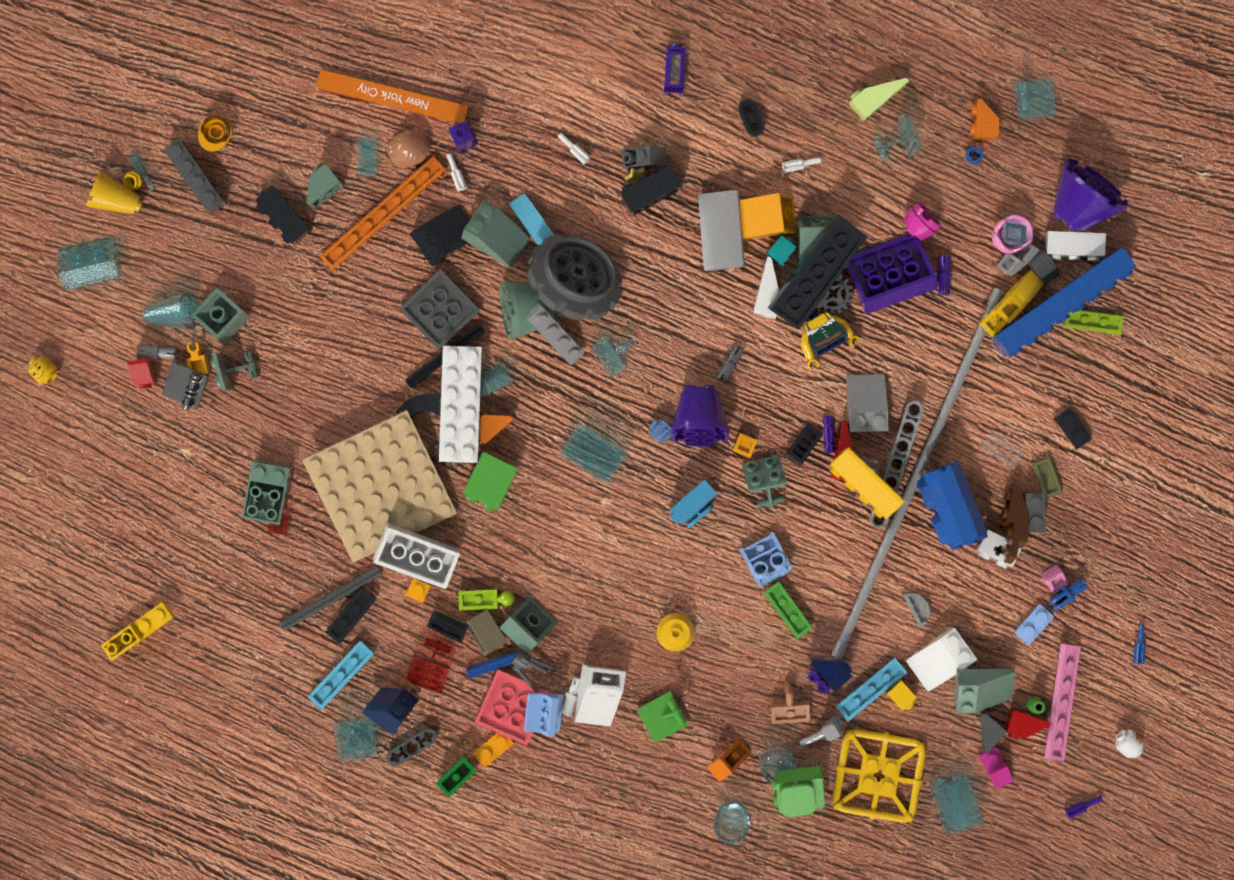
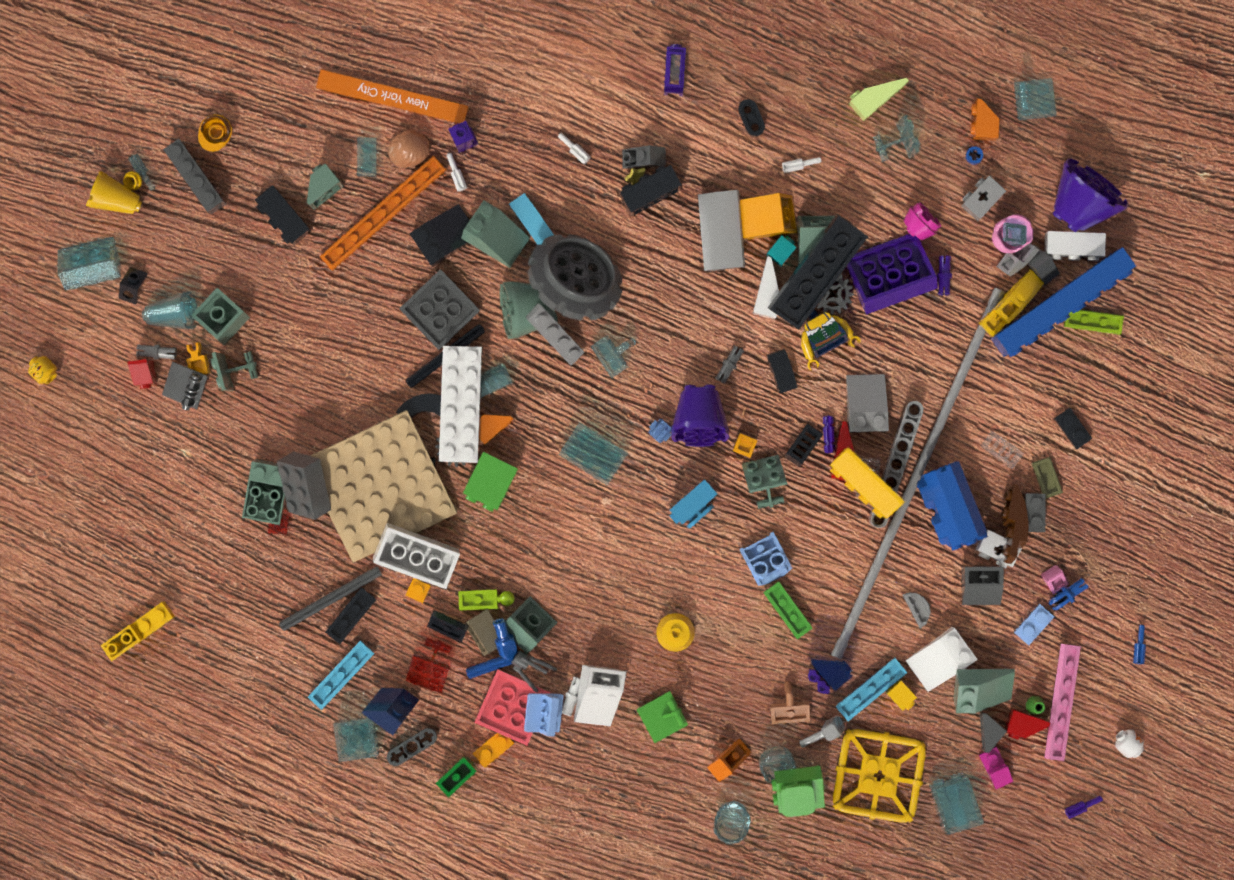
(132, 282): none -> black bracket
(304, 485): none -> dark grey brick
(505, 641): none -> blue arm
(782, 371): none -> black slope
(978, 208): none -> light grey brick
(982, 585): none -> dark grey slope

